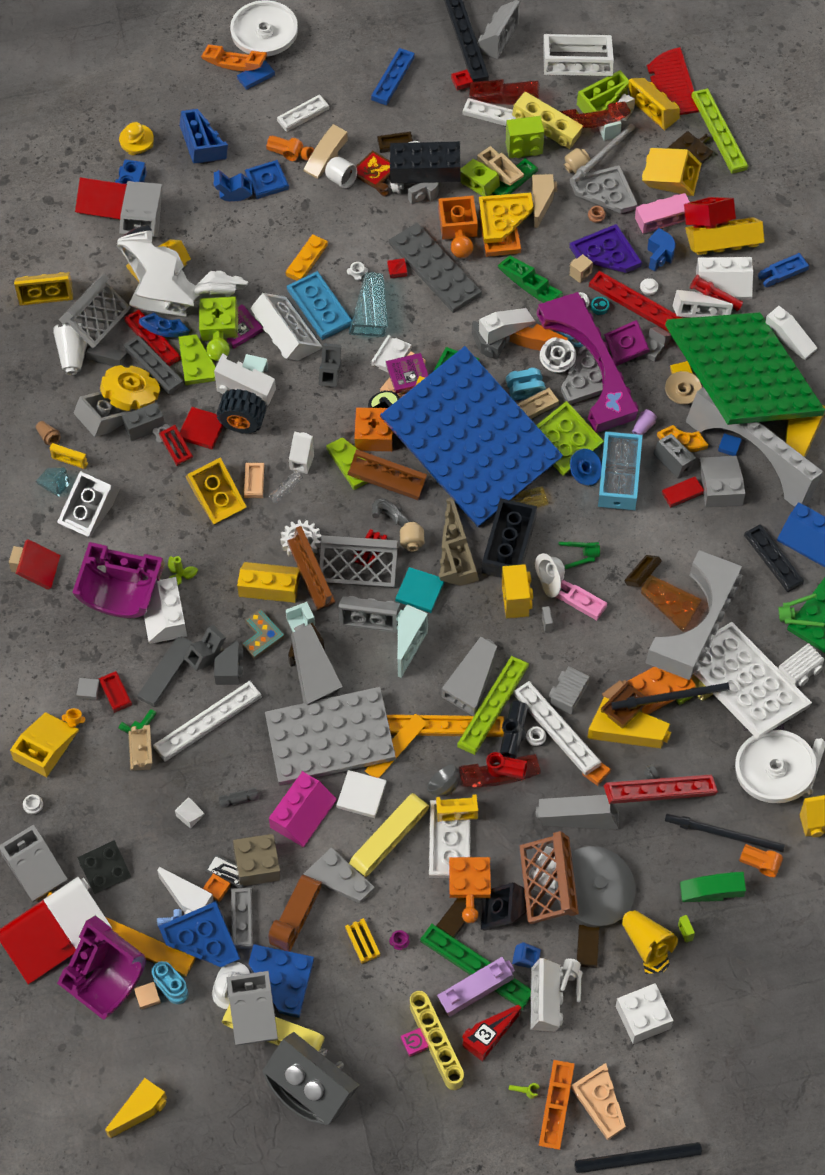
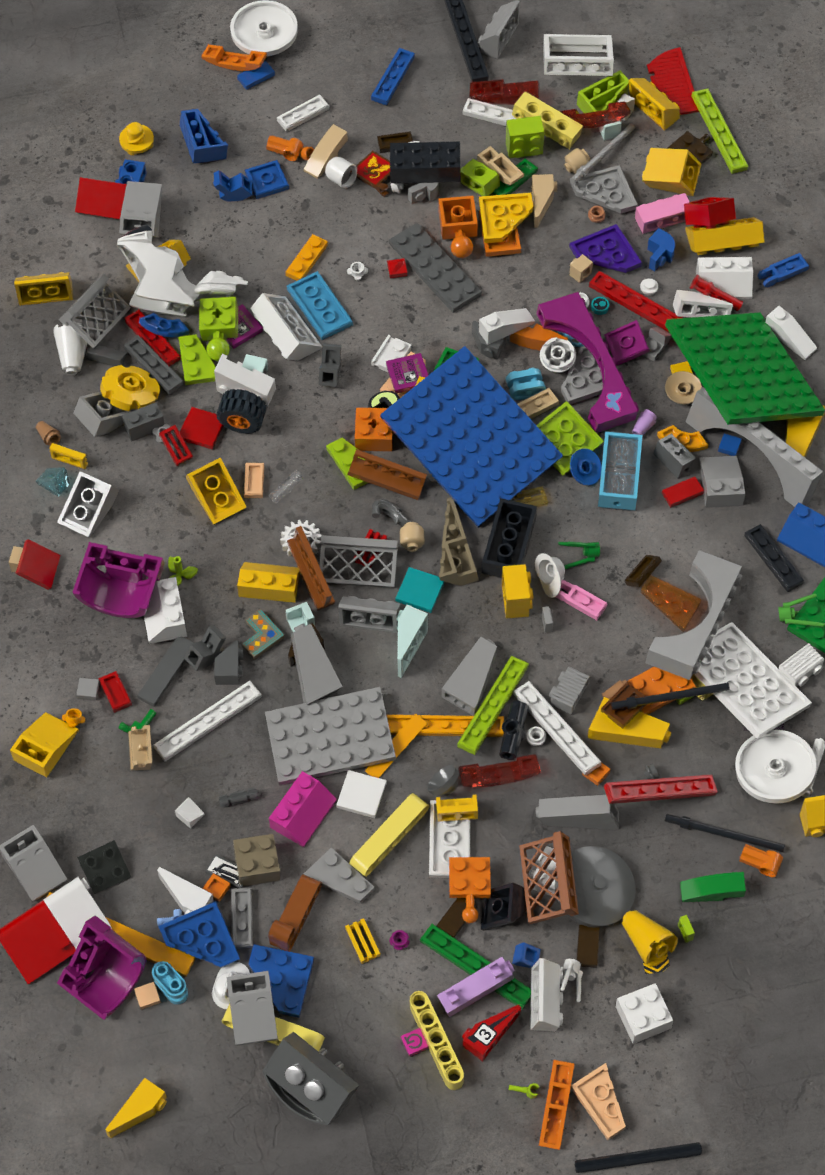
(33, 804): white plate -> none
(301, 452): white slope -> none
(370, 309): clear light blue slope -> none
(461, 79): red plate -> none
(507, 767): red piece -> none
(528, 280): green slope -> none

